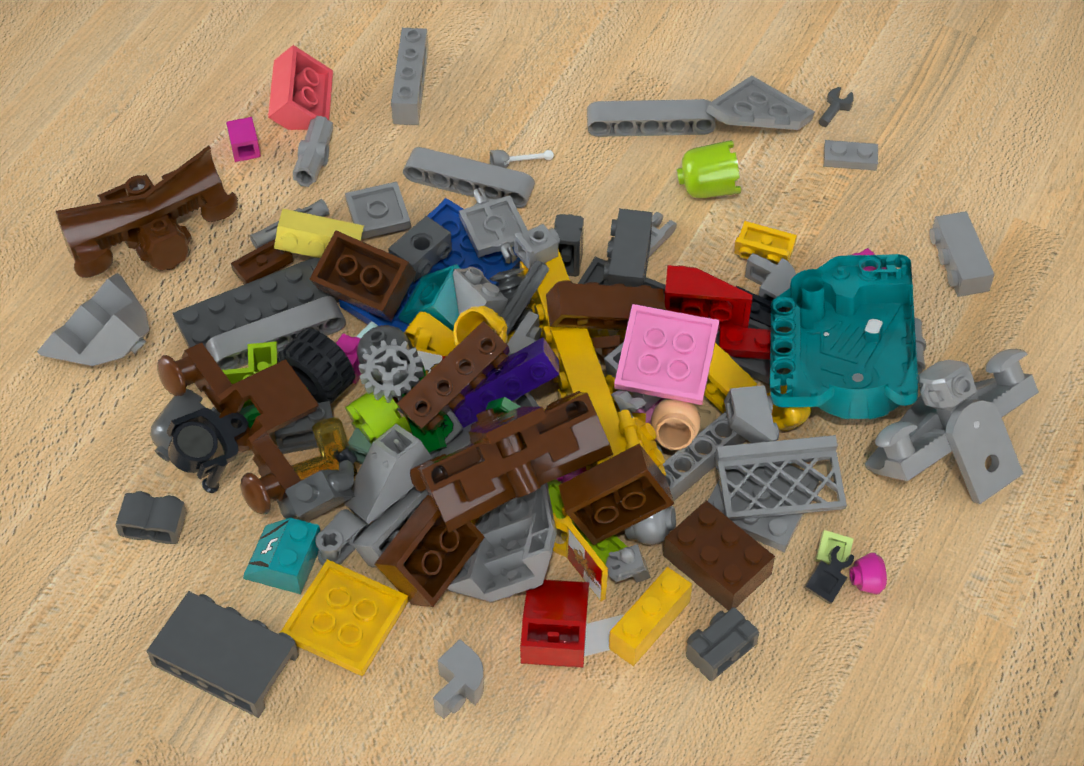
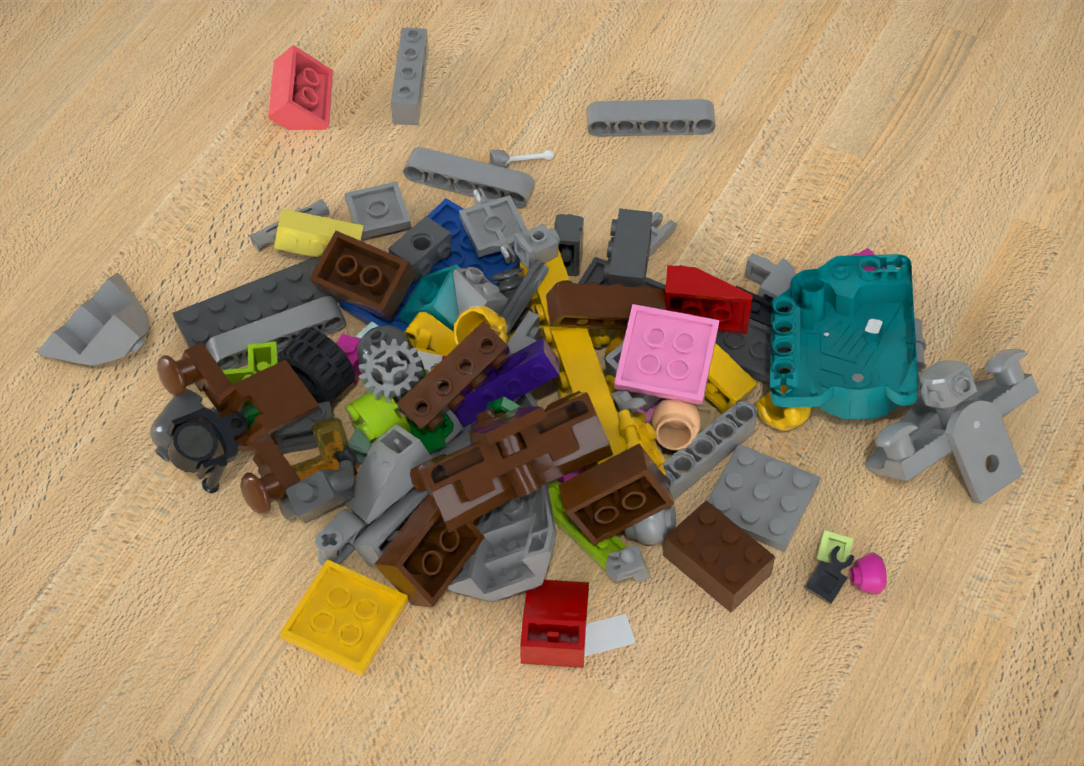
(146, 217): reddish brown piece -> none
(151, 518): dark grey brick -> none
(222, 652): dark grey panel -> none
(243, 139): dark pink brick -> none
(261, 262): reddish brown plate -> none
(284, 555): teal slope -> none
(313, 151): light grey piece -> none
(465, 679): light grey brick -> none
(581, 556): flag -> none
(606, 344): reddish brown plate -> none
(650, 616): yellow brick -> none
(710, 171): lime cylinder -> none
(721, 643): dark grey brick -> none
(745, 342): red plate -> none
(750, 414): light grey slope -> none
(759, 105): light grey plate -> none
(764, 242): yellow bracket -> none
(773, 454): light grey fence -> none
(835, 105): dark grey bar -> none
(850, 155): light grey plate -> none
(961, 254): light grey brick -> none

